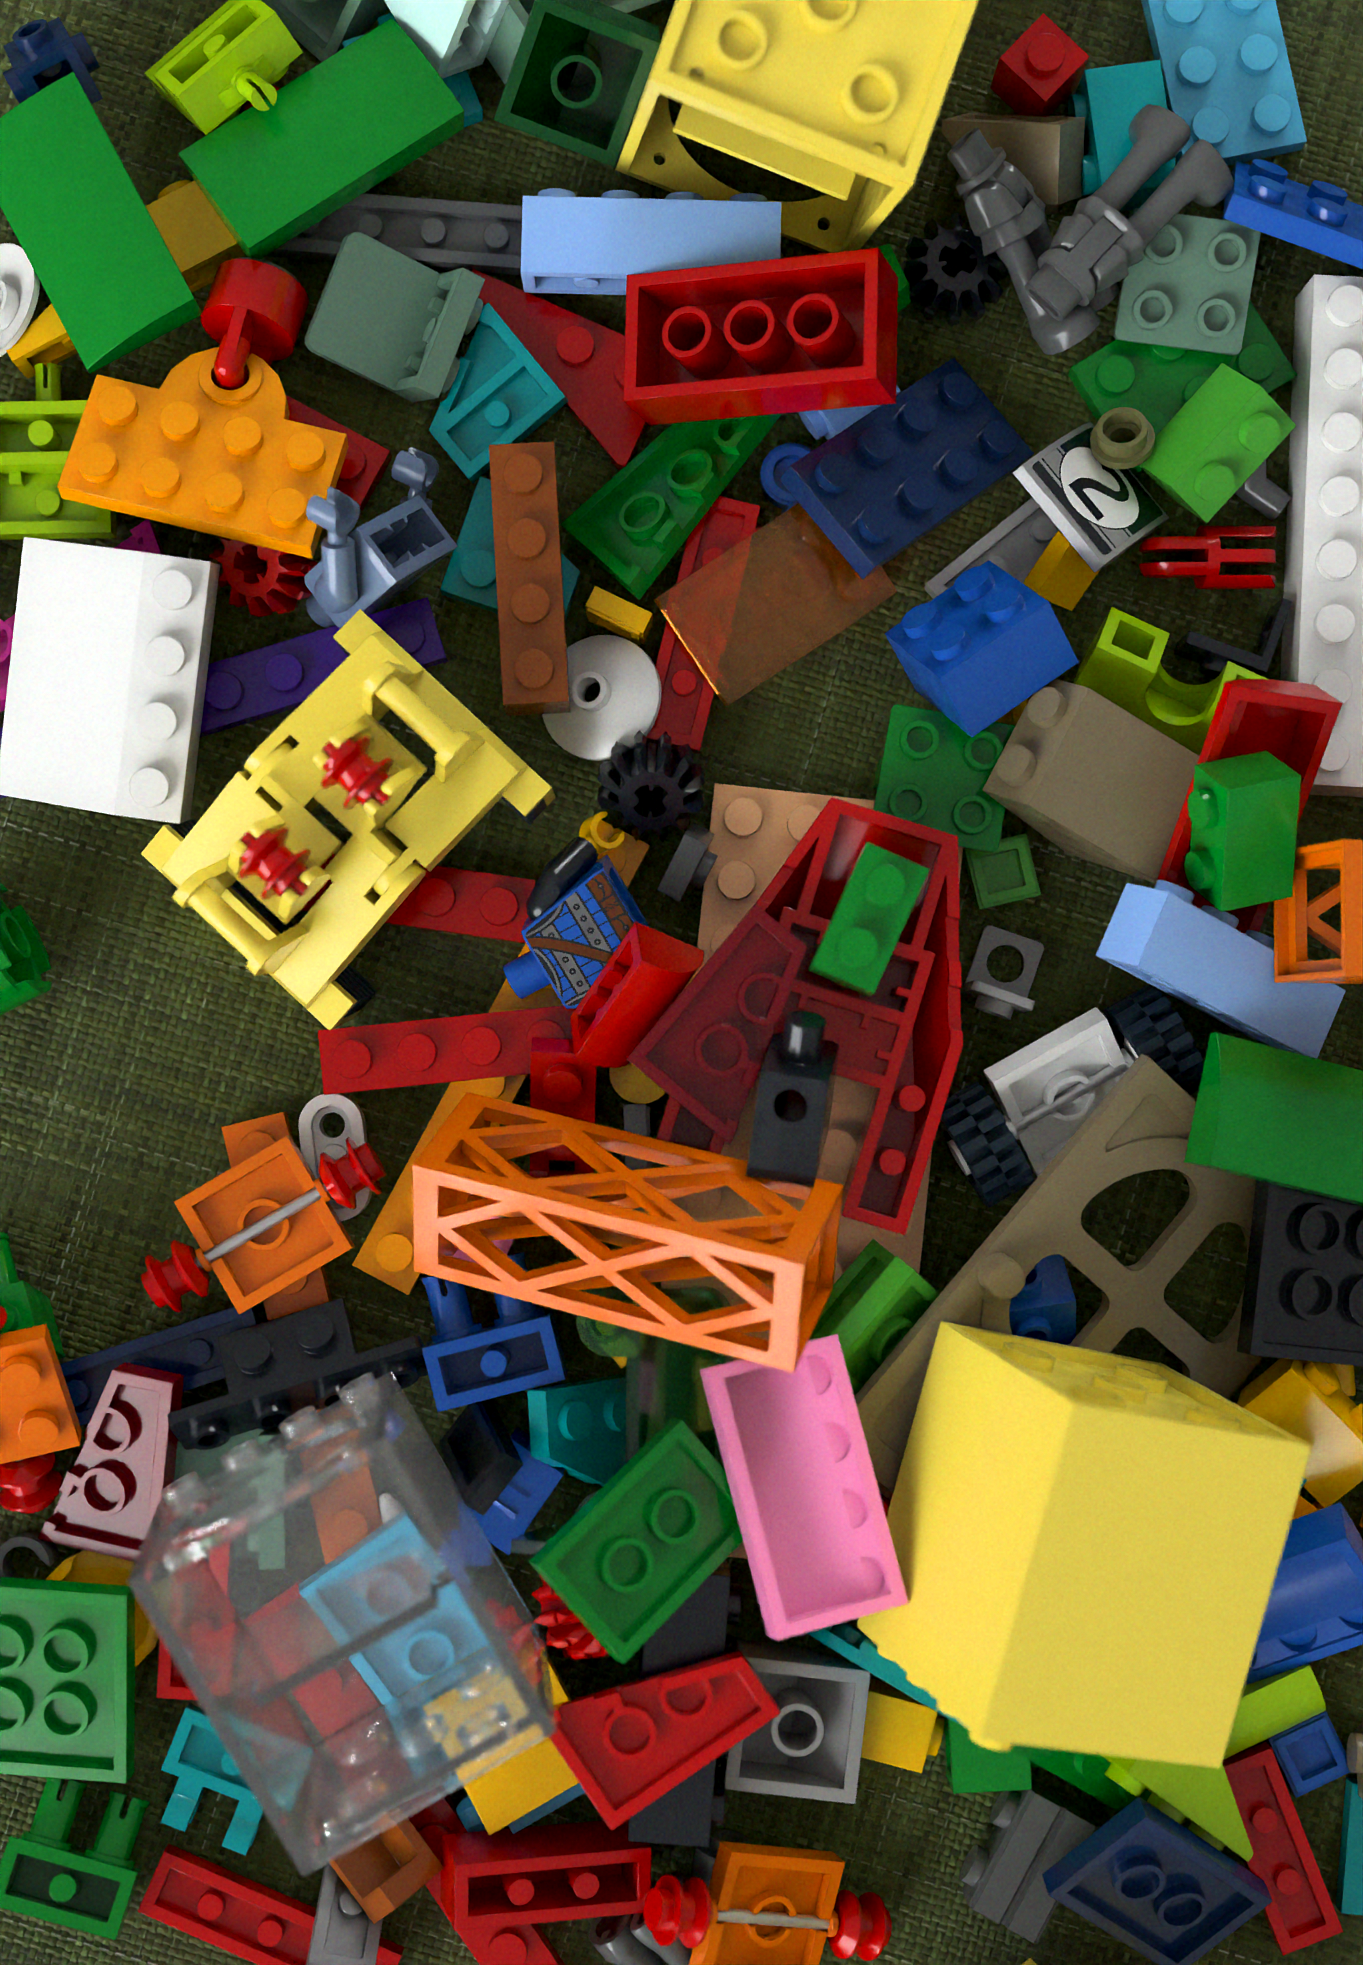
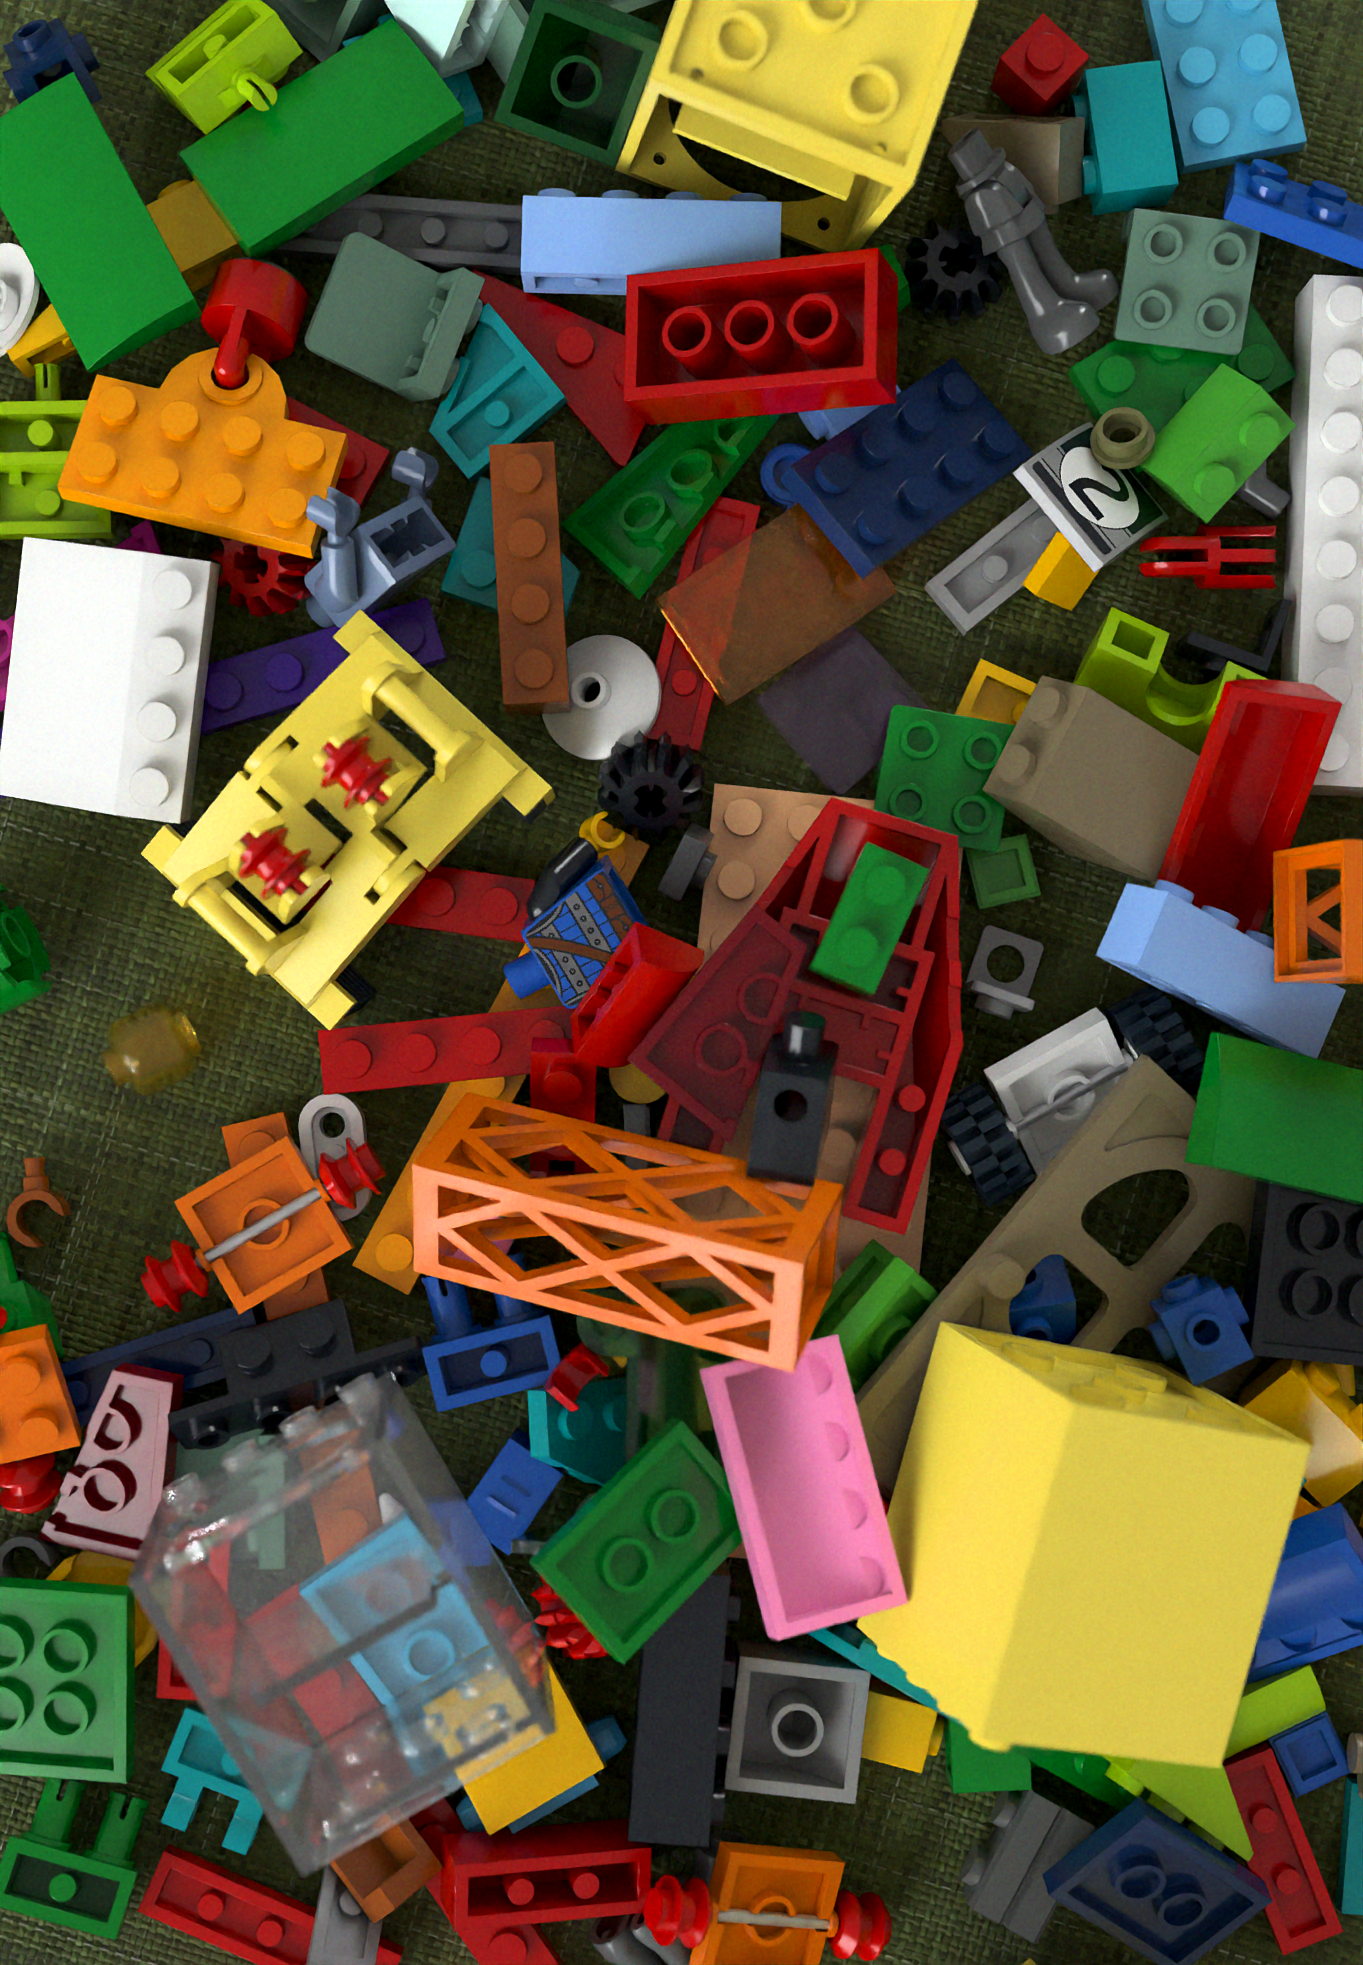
(35, 1187): none -> dark orange piece
(151, 1048): none -> clear yellow head
(480, 1455): black tile -> none
(573, 1374): none -> red piece
(619, 616): yellow tile -> none
(658, 1731): red wing -> none
(838, 708): none -> clear purple plate
(981, 647): blue brick -> none
(1098, 241): dark grey piece -> none
(1213, 1344): none -> blue brick
(1243, 830): green brick -> none

